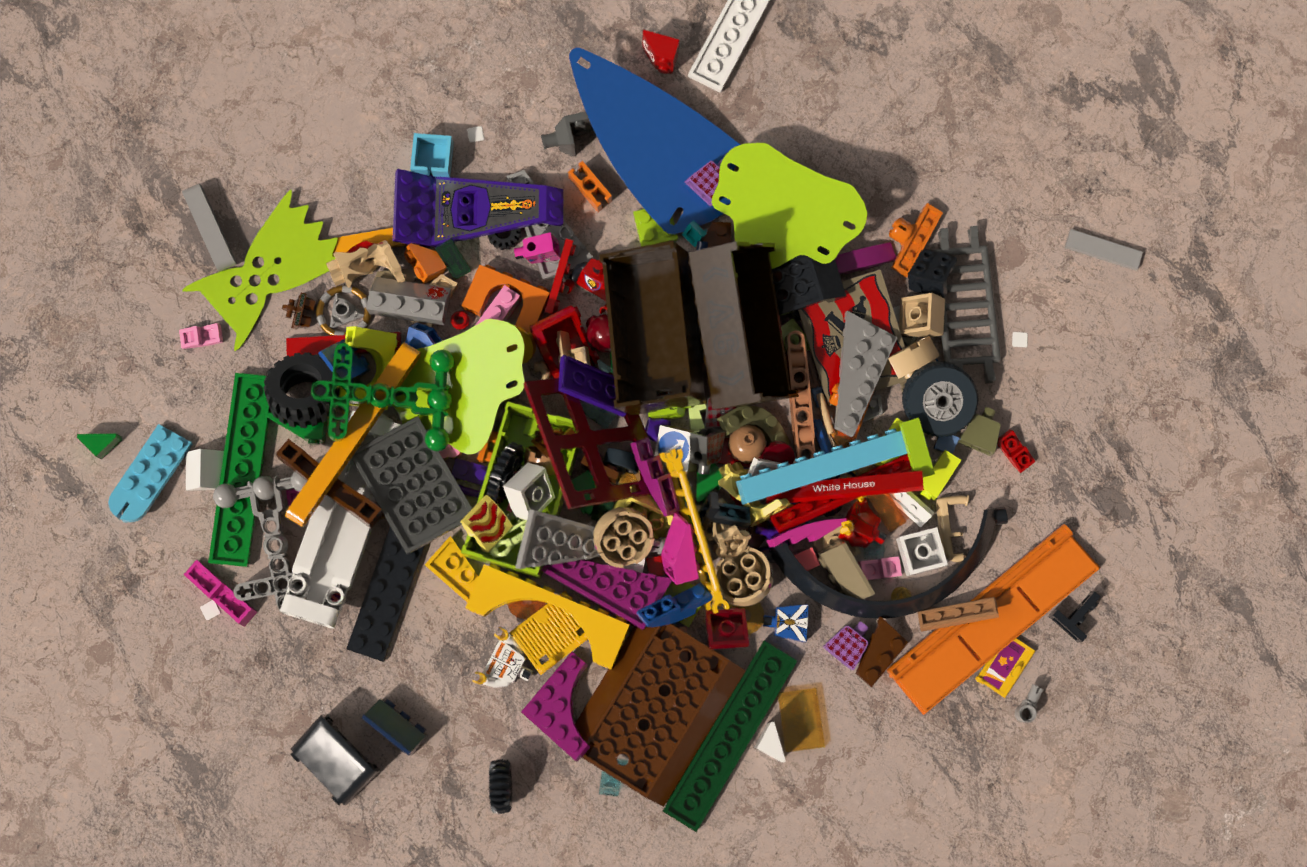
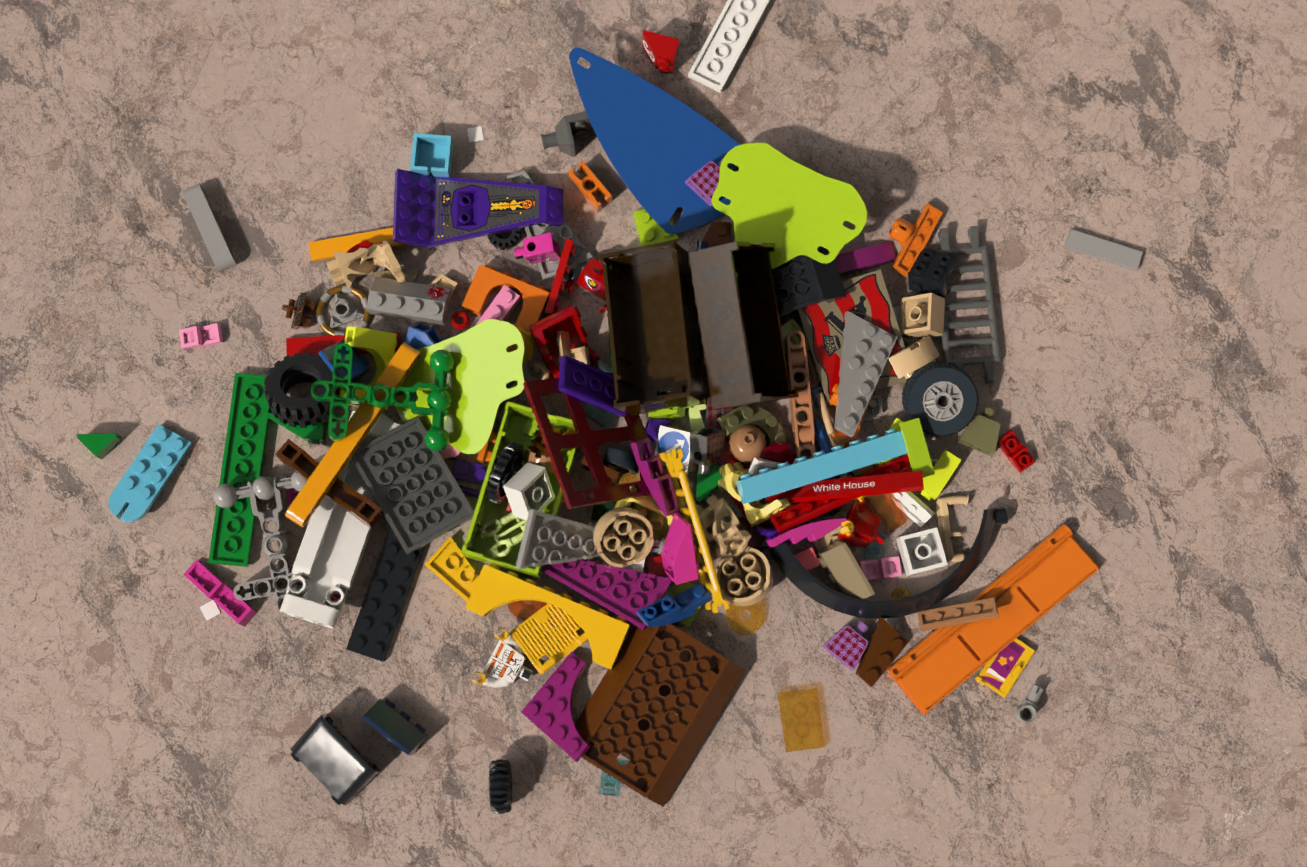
(203, 469): white slope -> none
(301, 261): lime piece -> none
(426, 262): orange slope -> none
(453, 258): clear green tile -> none
(486, 523): slope -> none
(584, 482): green slope -> none
(598, 332): dark red brick -> none
(694, 233): teal tile -> none
(723, 513): black bracket -> none
(727, 628): dark red plate -> none
(729, 736): dark green plate -> none
(770, 743): white slope -> none
(789, 622): torso -> none
(946, 443): medium blue tile -> none
(1019, 339): white sticker -> none
(1076, 618): black bracket -> none

